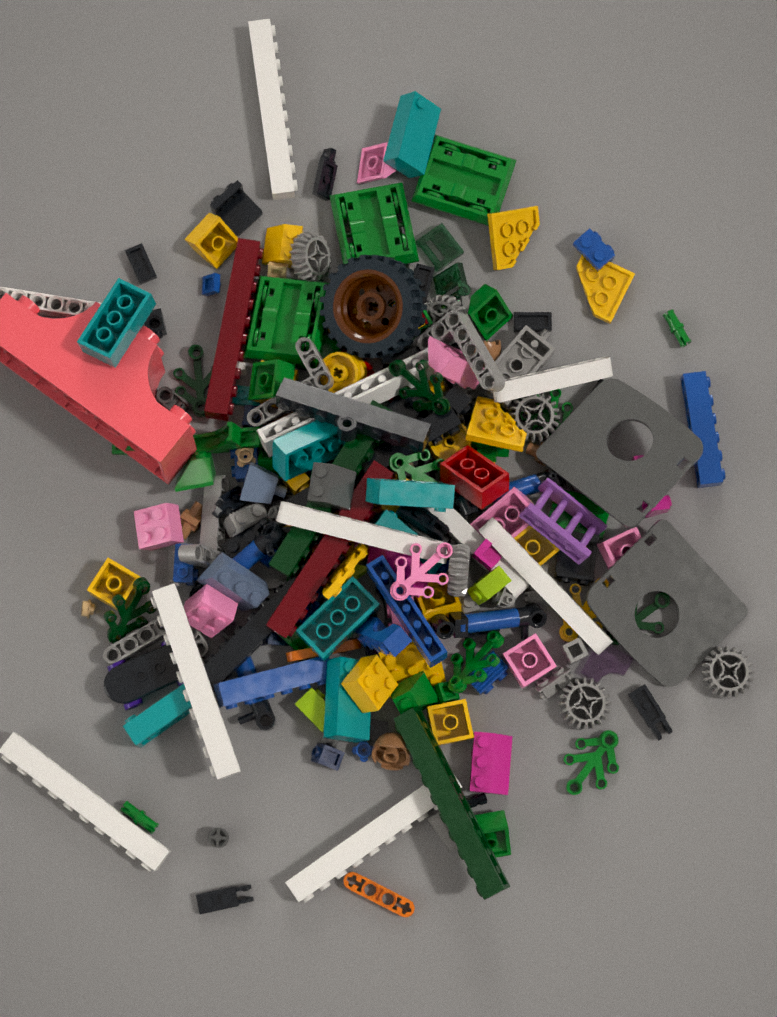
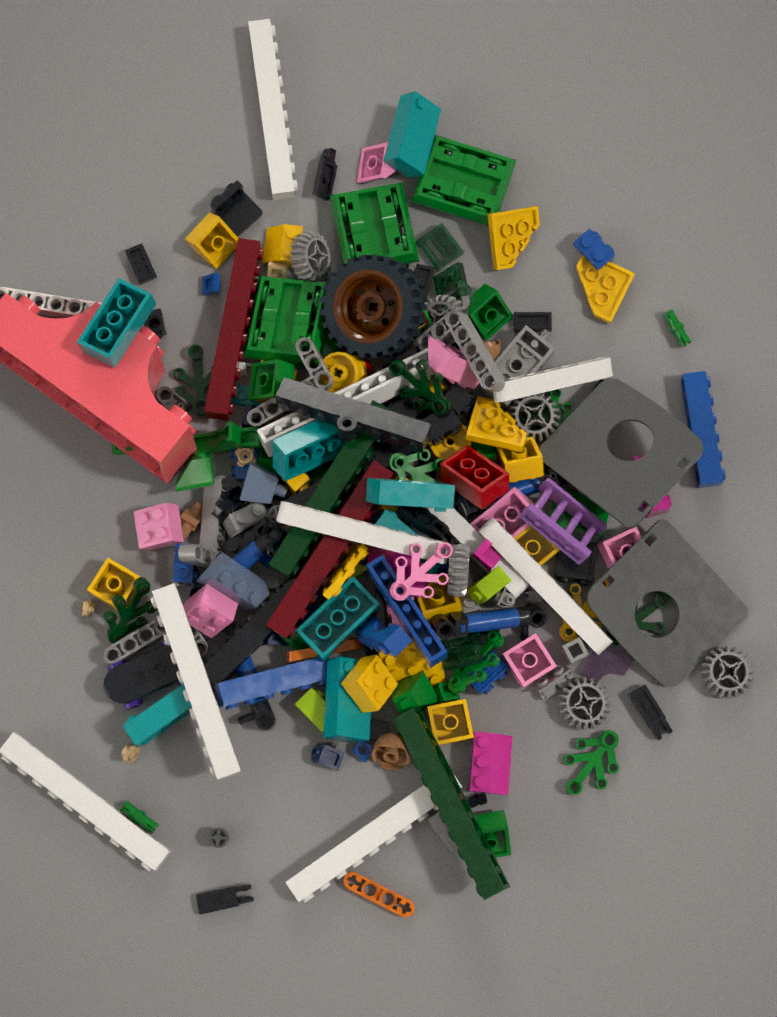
(130, 753): none -> tan plate
(331, 486): dark grey slope -> none
(462, 655): none -> clear green plate
(521, 464): none -> yellow brick

